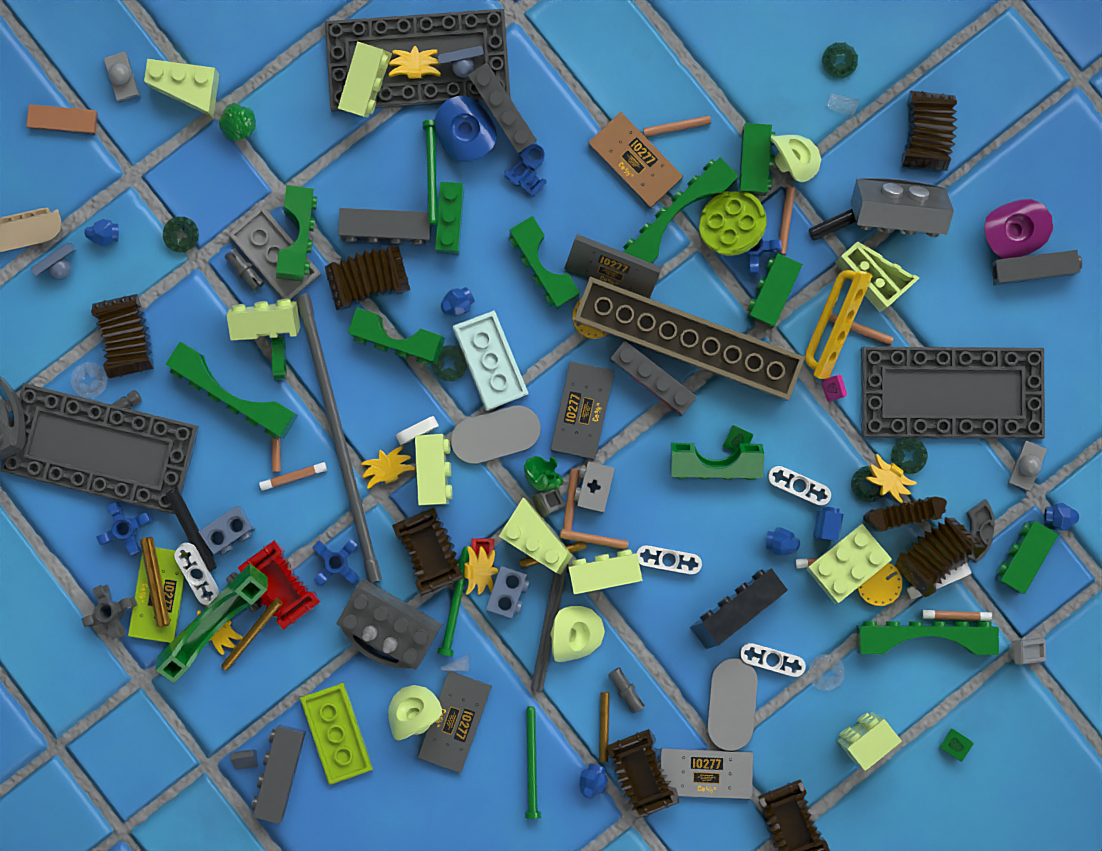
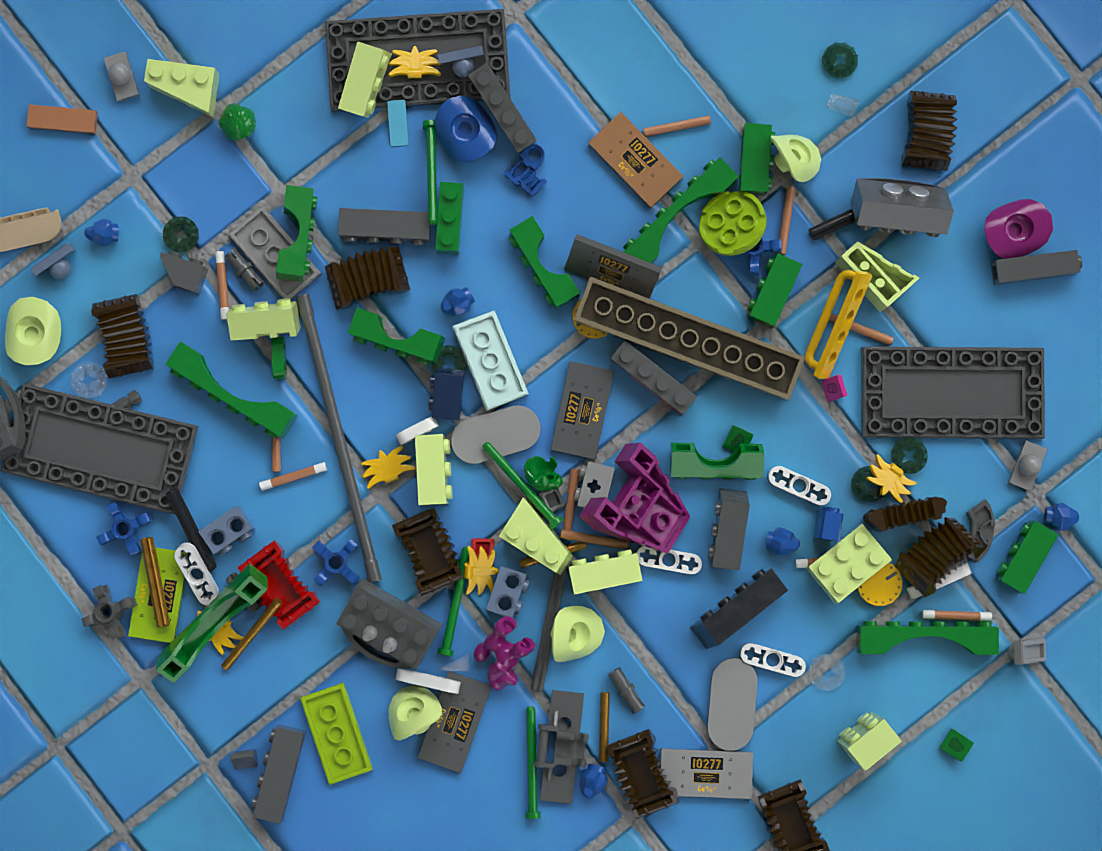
(32, 331): none -> yellowish green hat
(183, 273): none -> dark grey slope
(222, 284): none -> nougat bar
(397, 123): none -> medium azure sticker
(427, 680): none -> white beam
(447, 394): none -> dark blue brick
(507, 653): none -> magenta animal
(523, 486): none -> green bar
(568, 747): none -> dark grey piece
(645, 507): none -> magenta wedge
(730, 529): none -> dark grey wedge

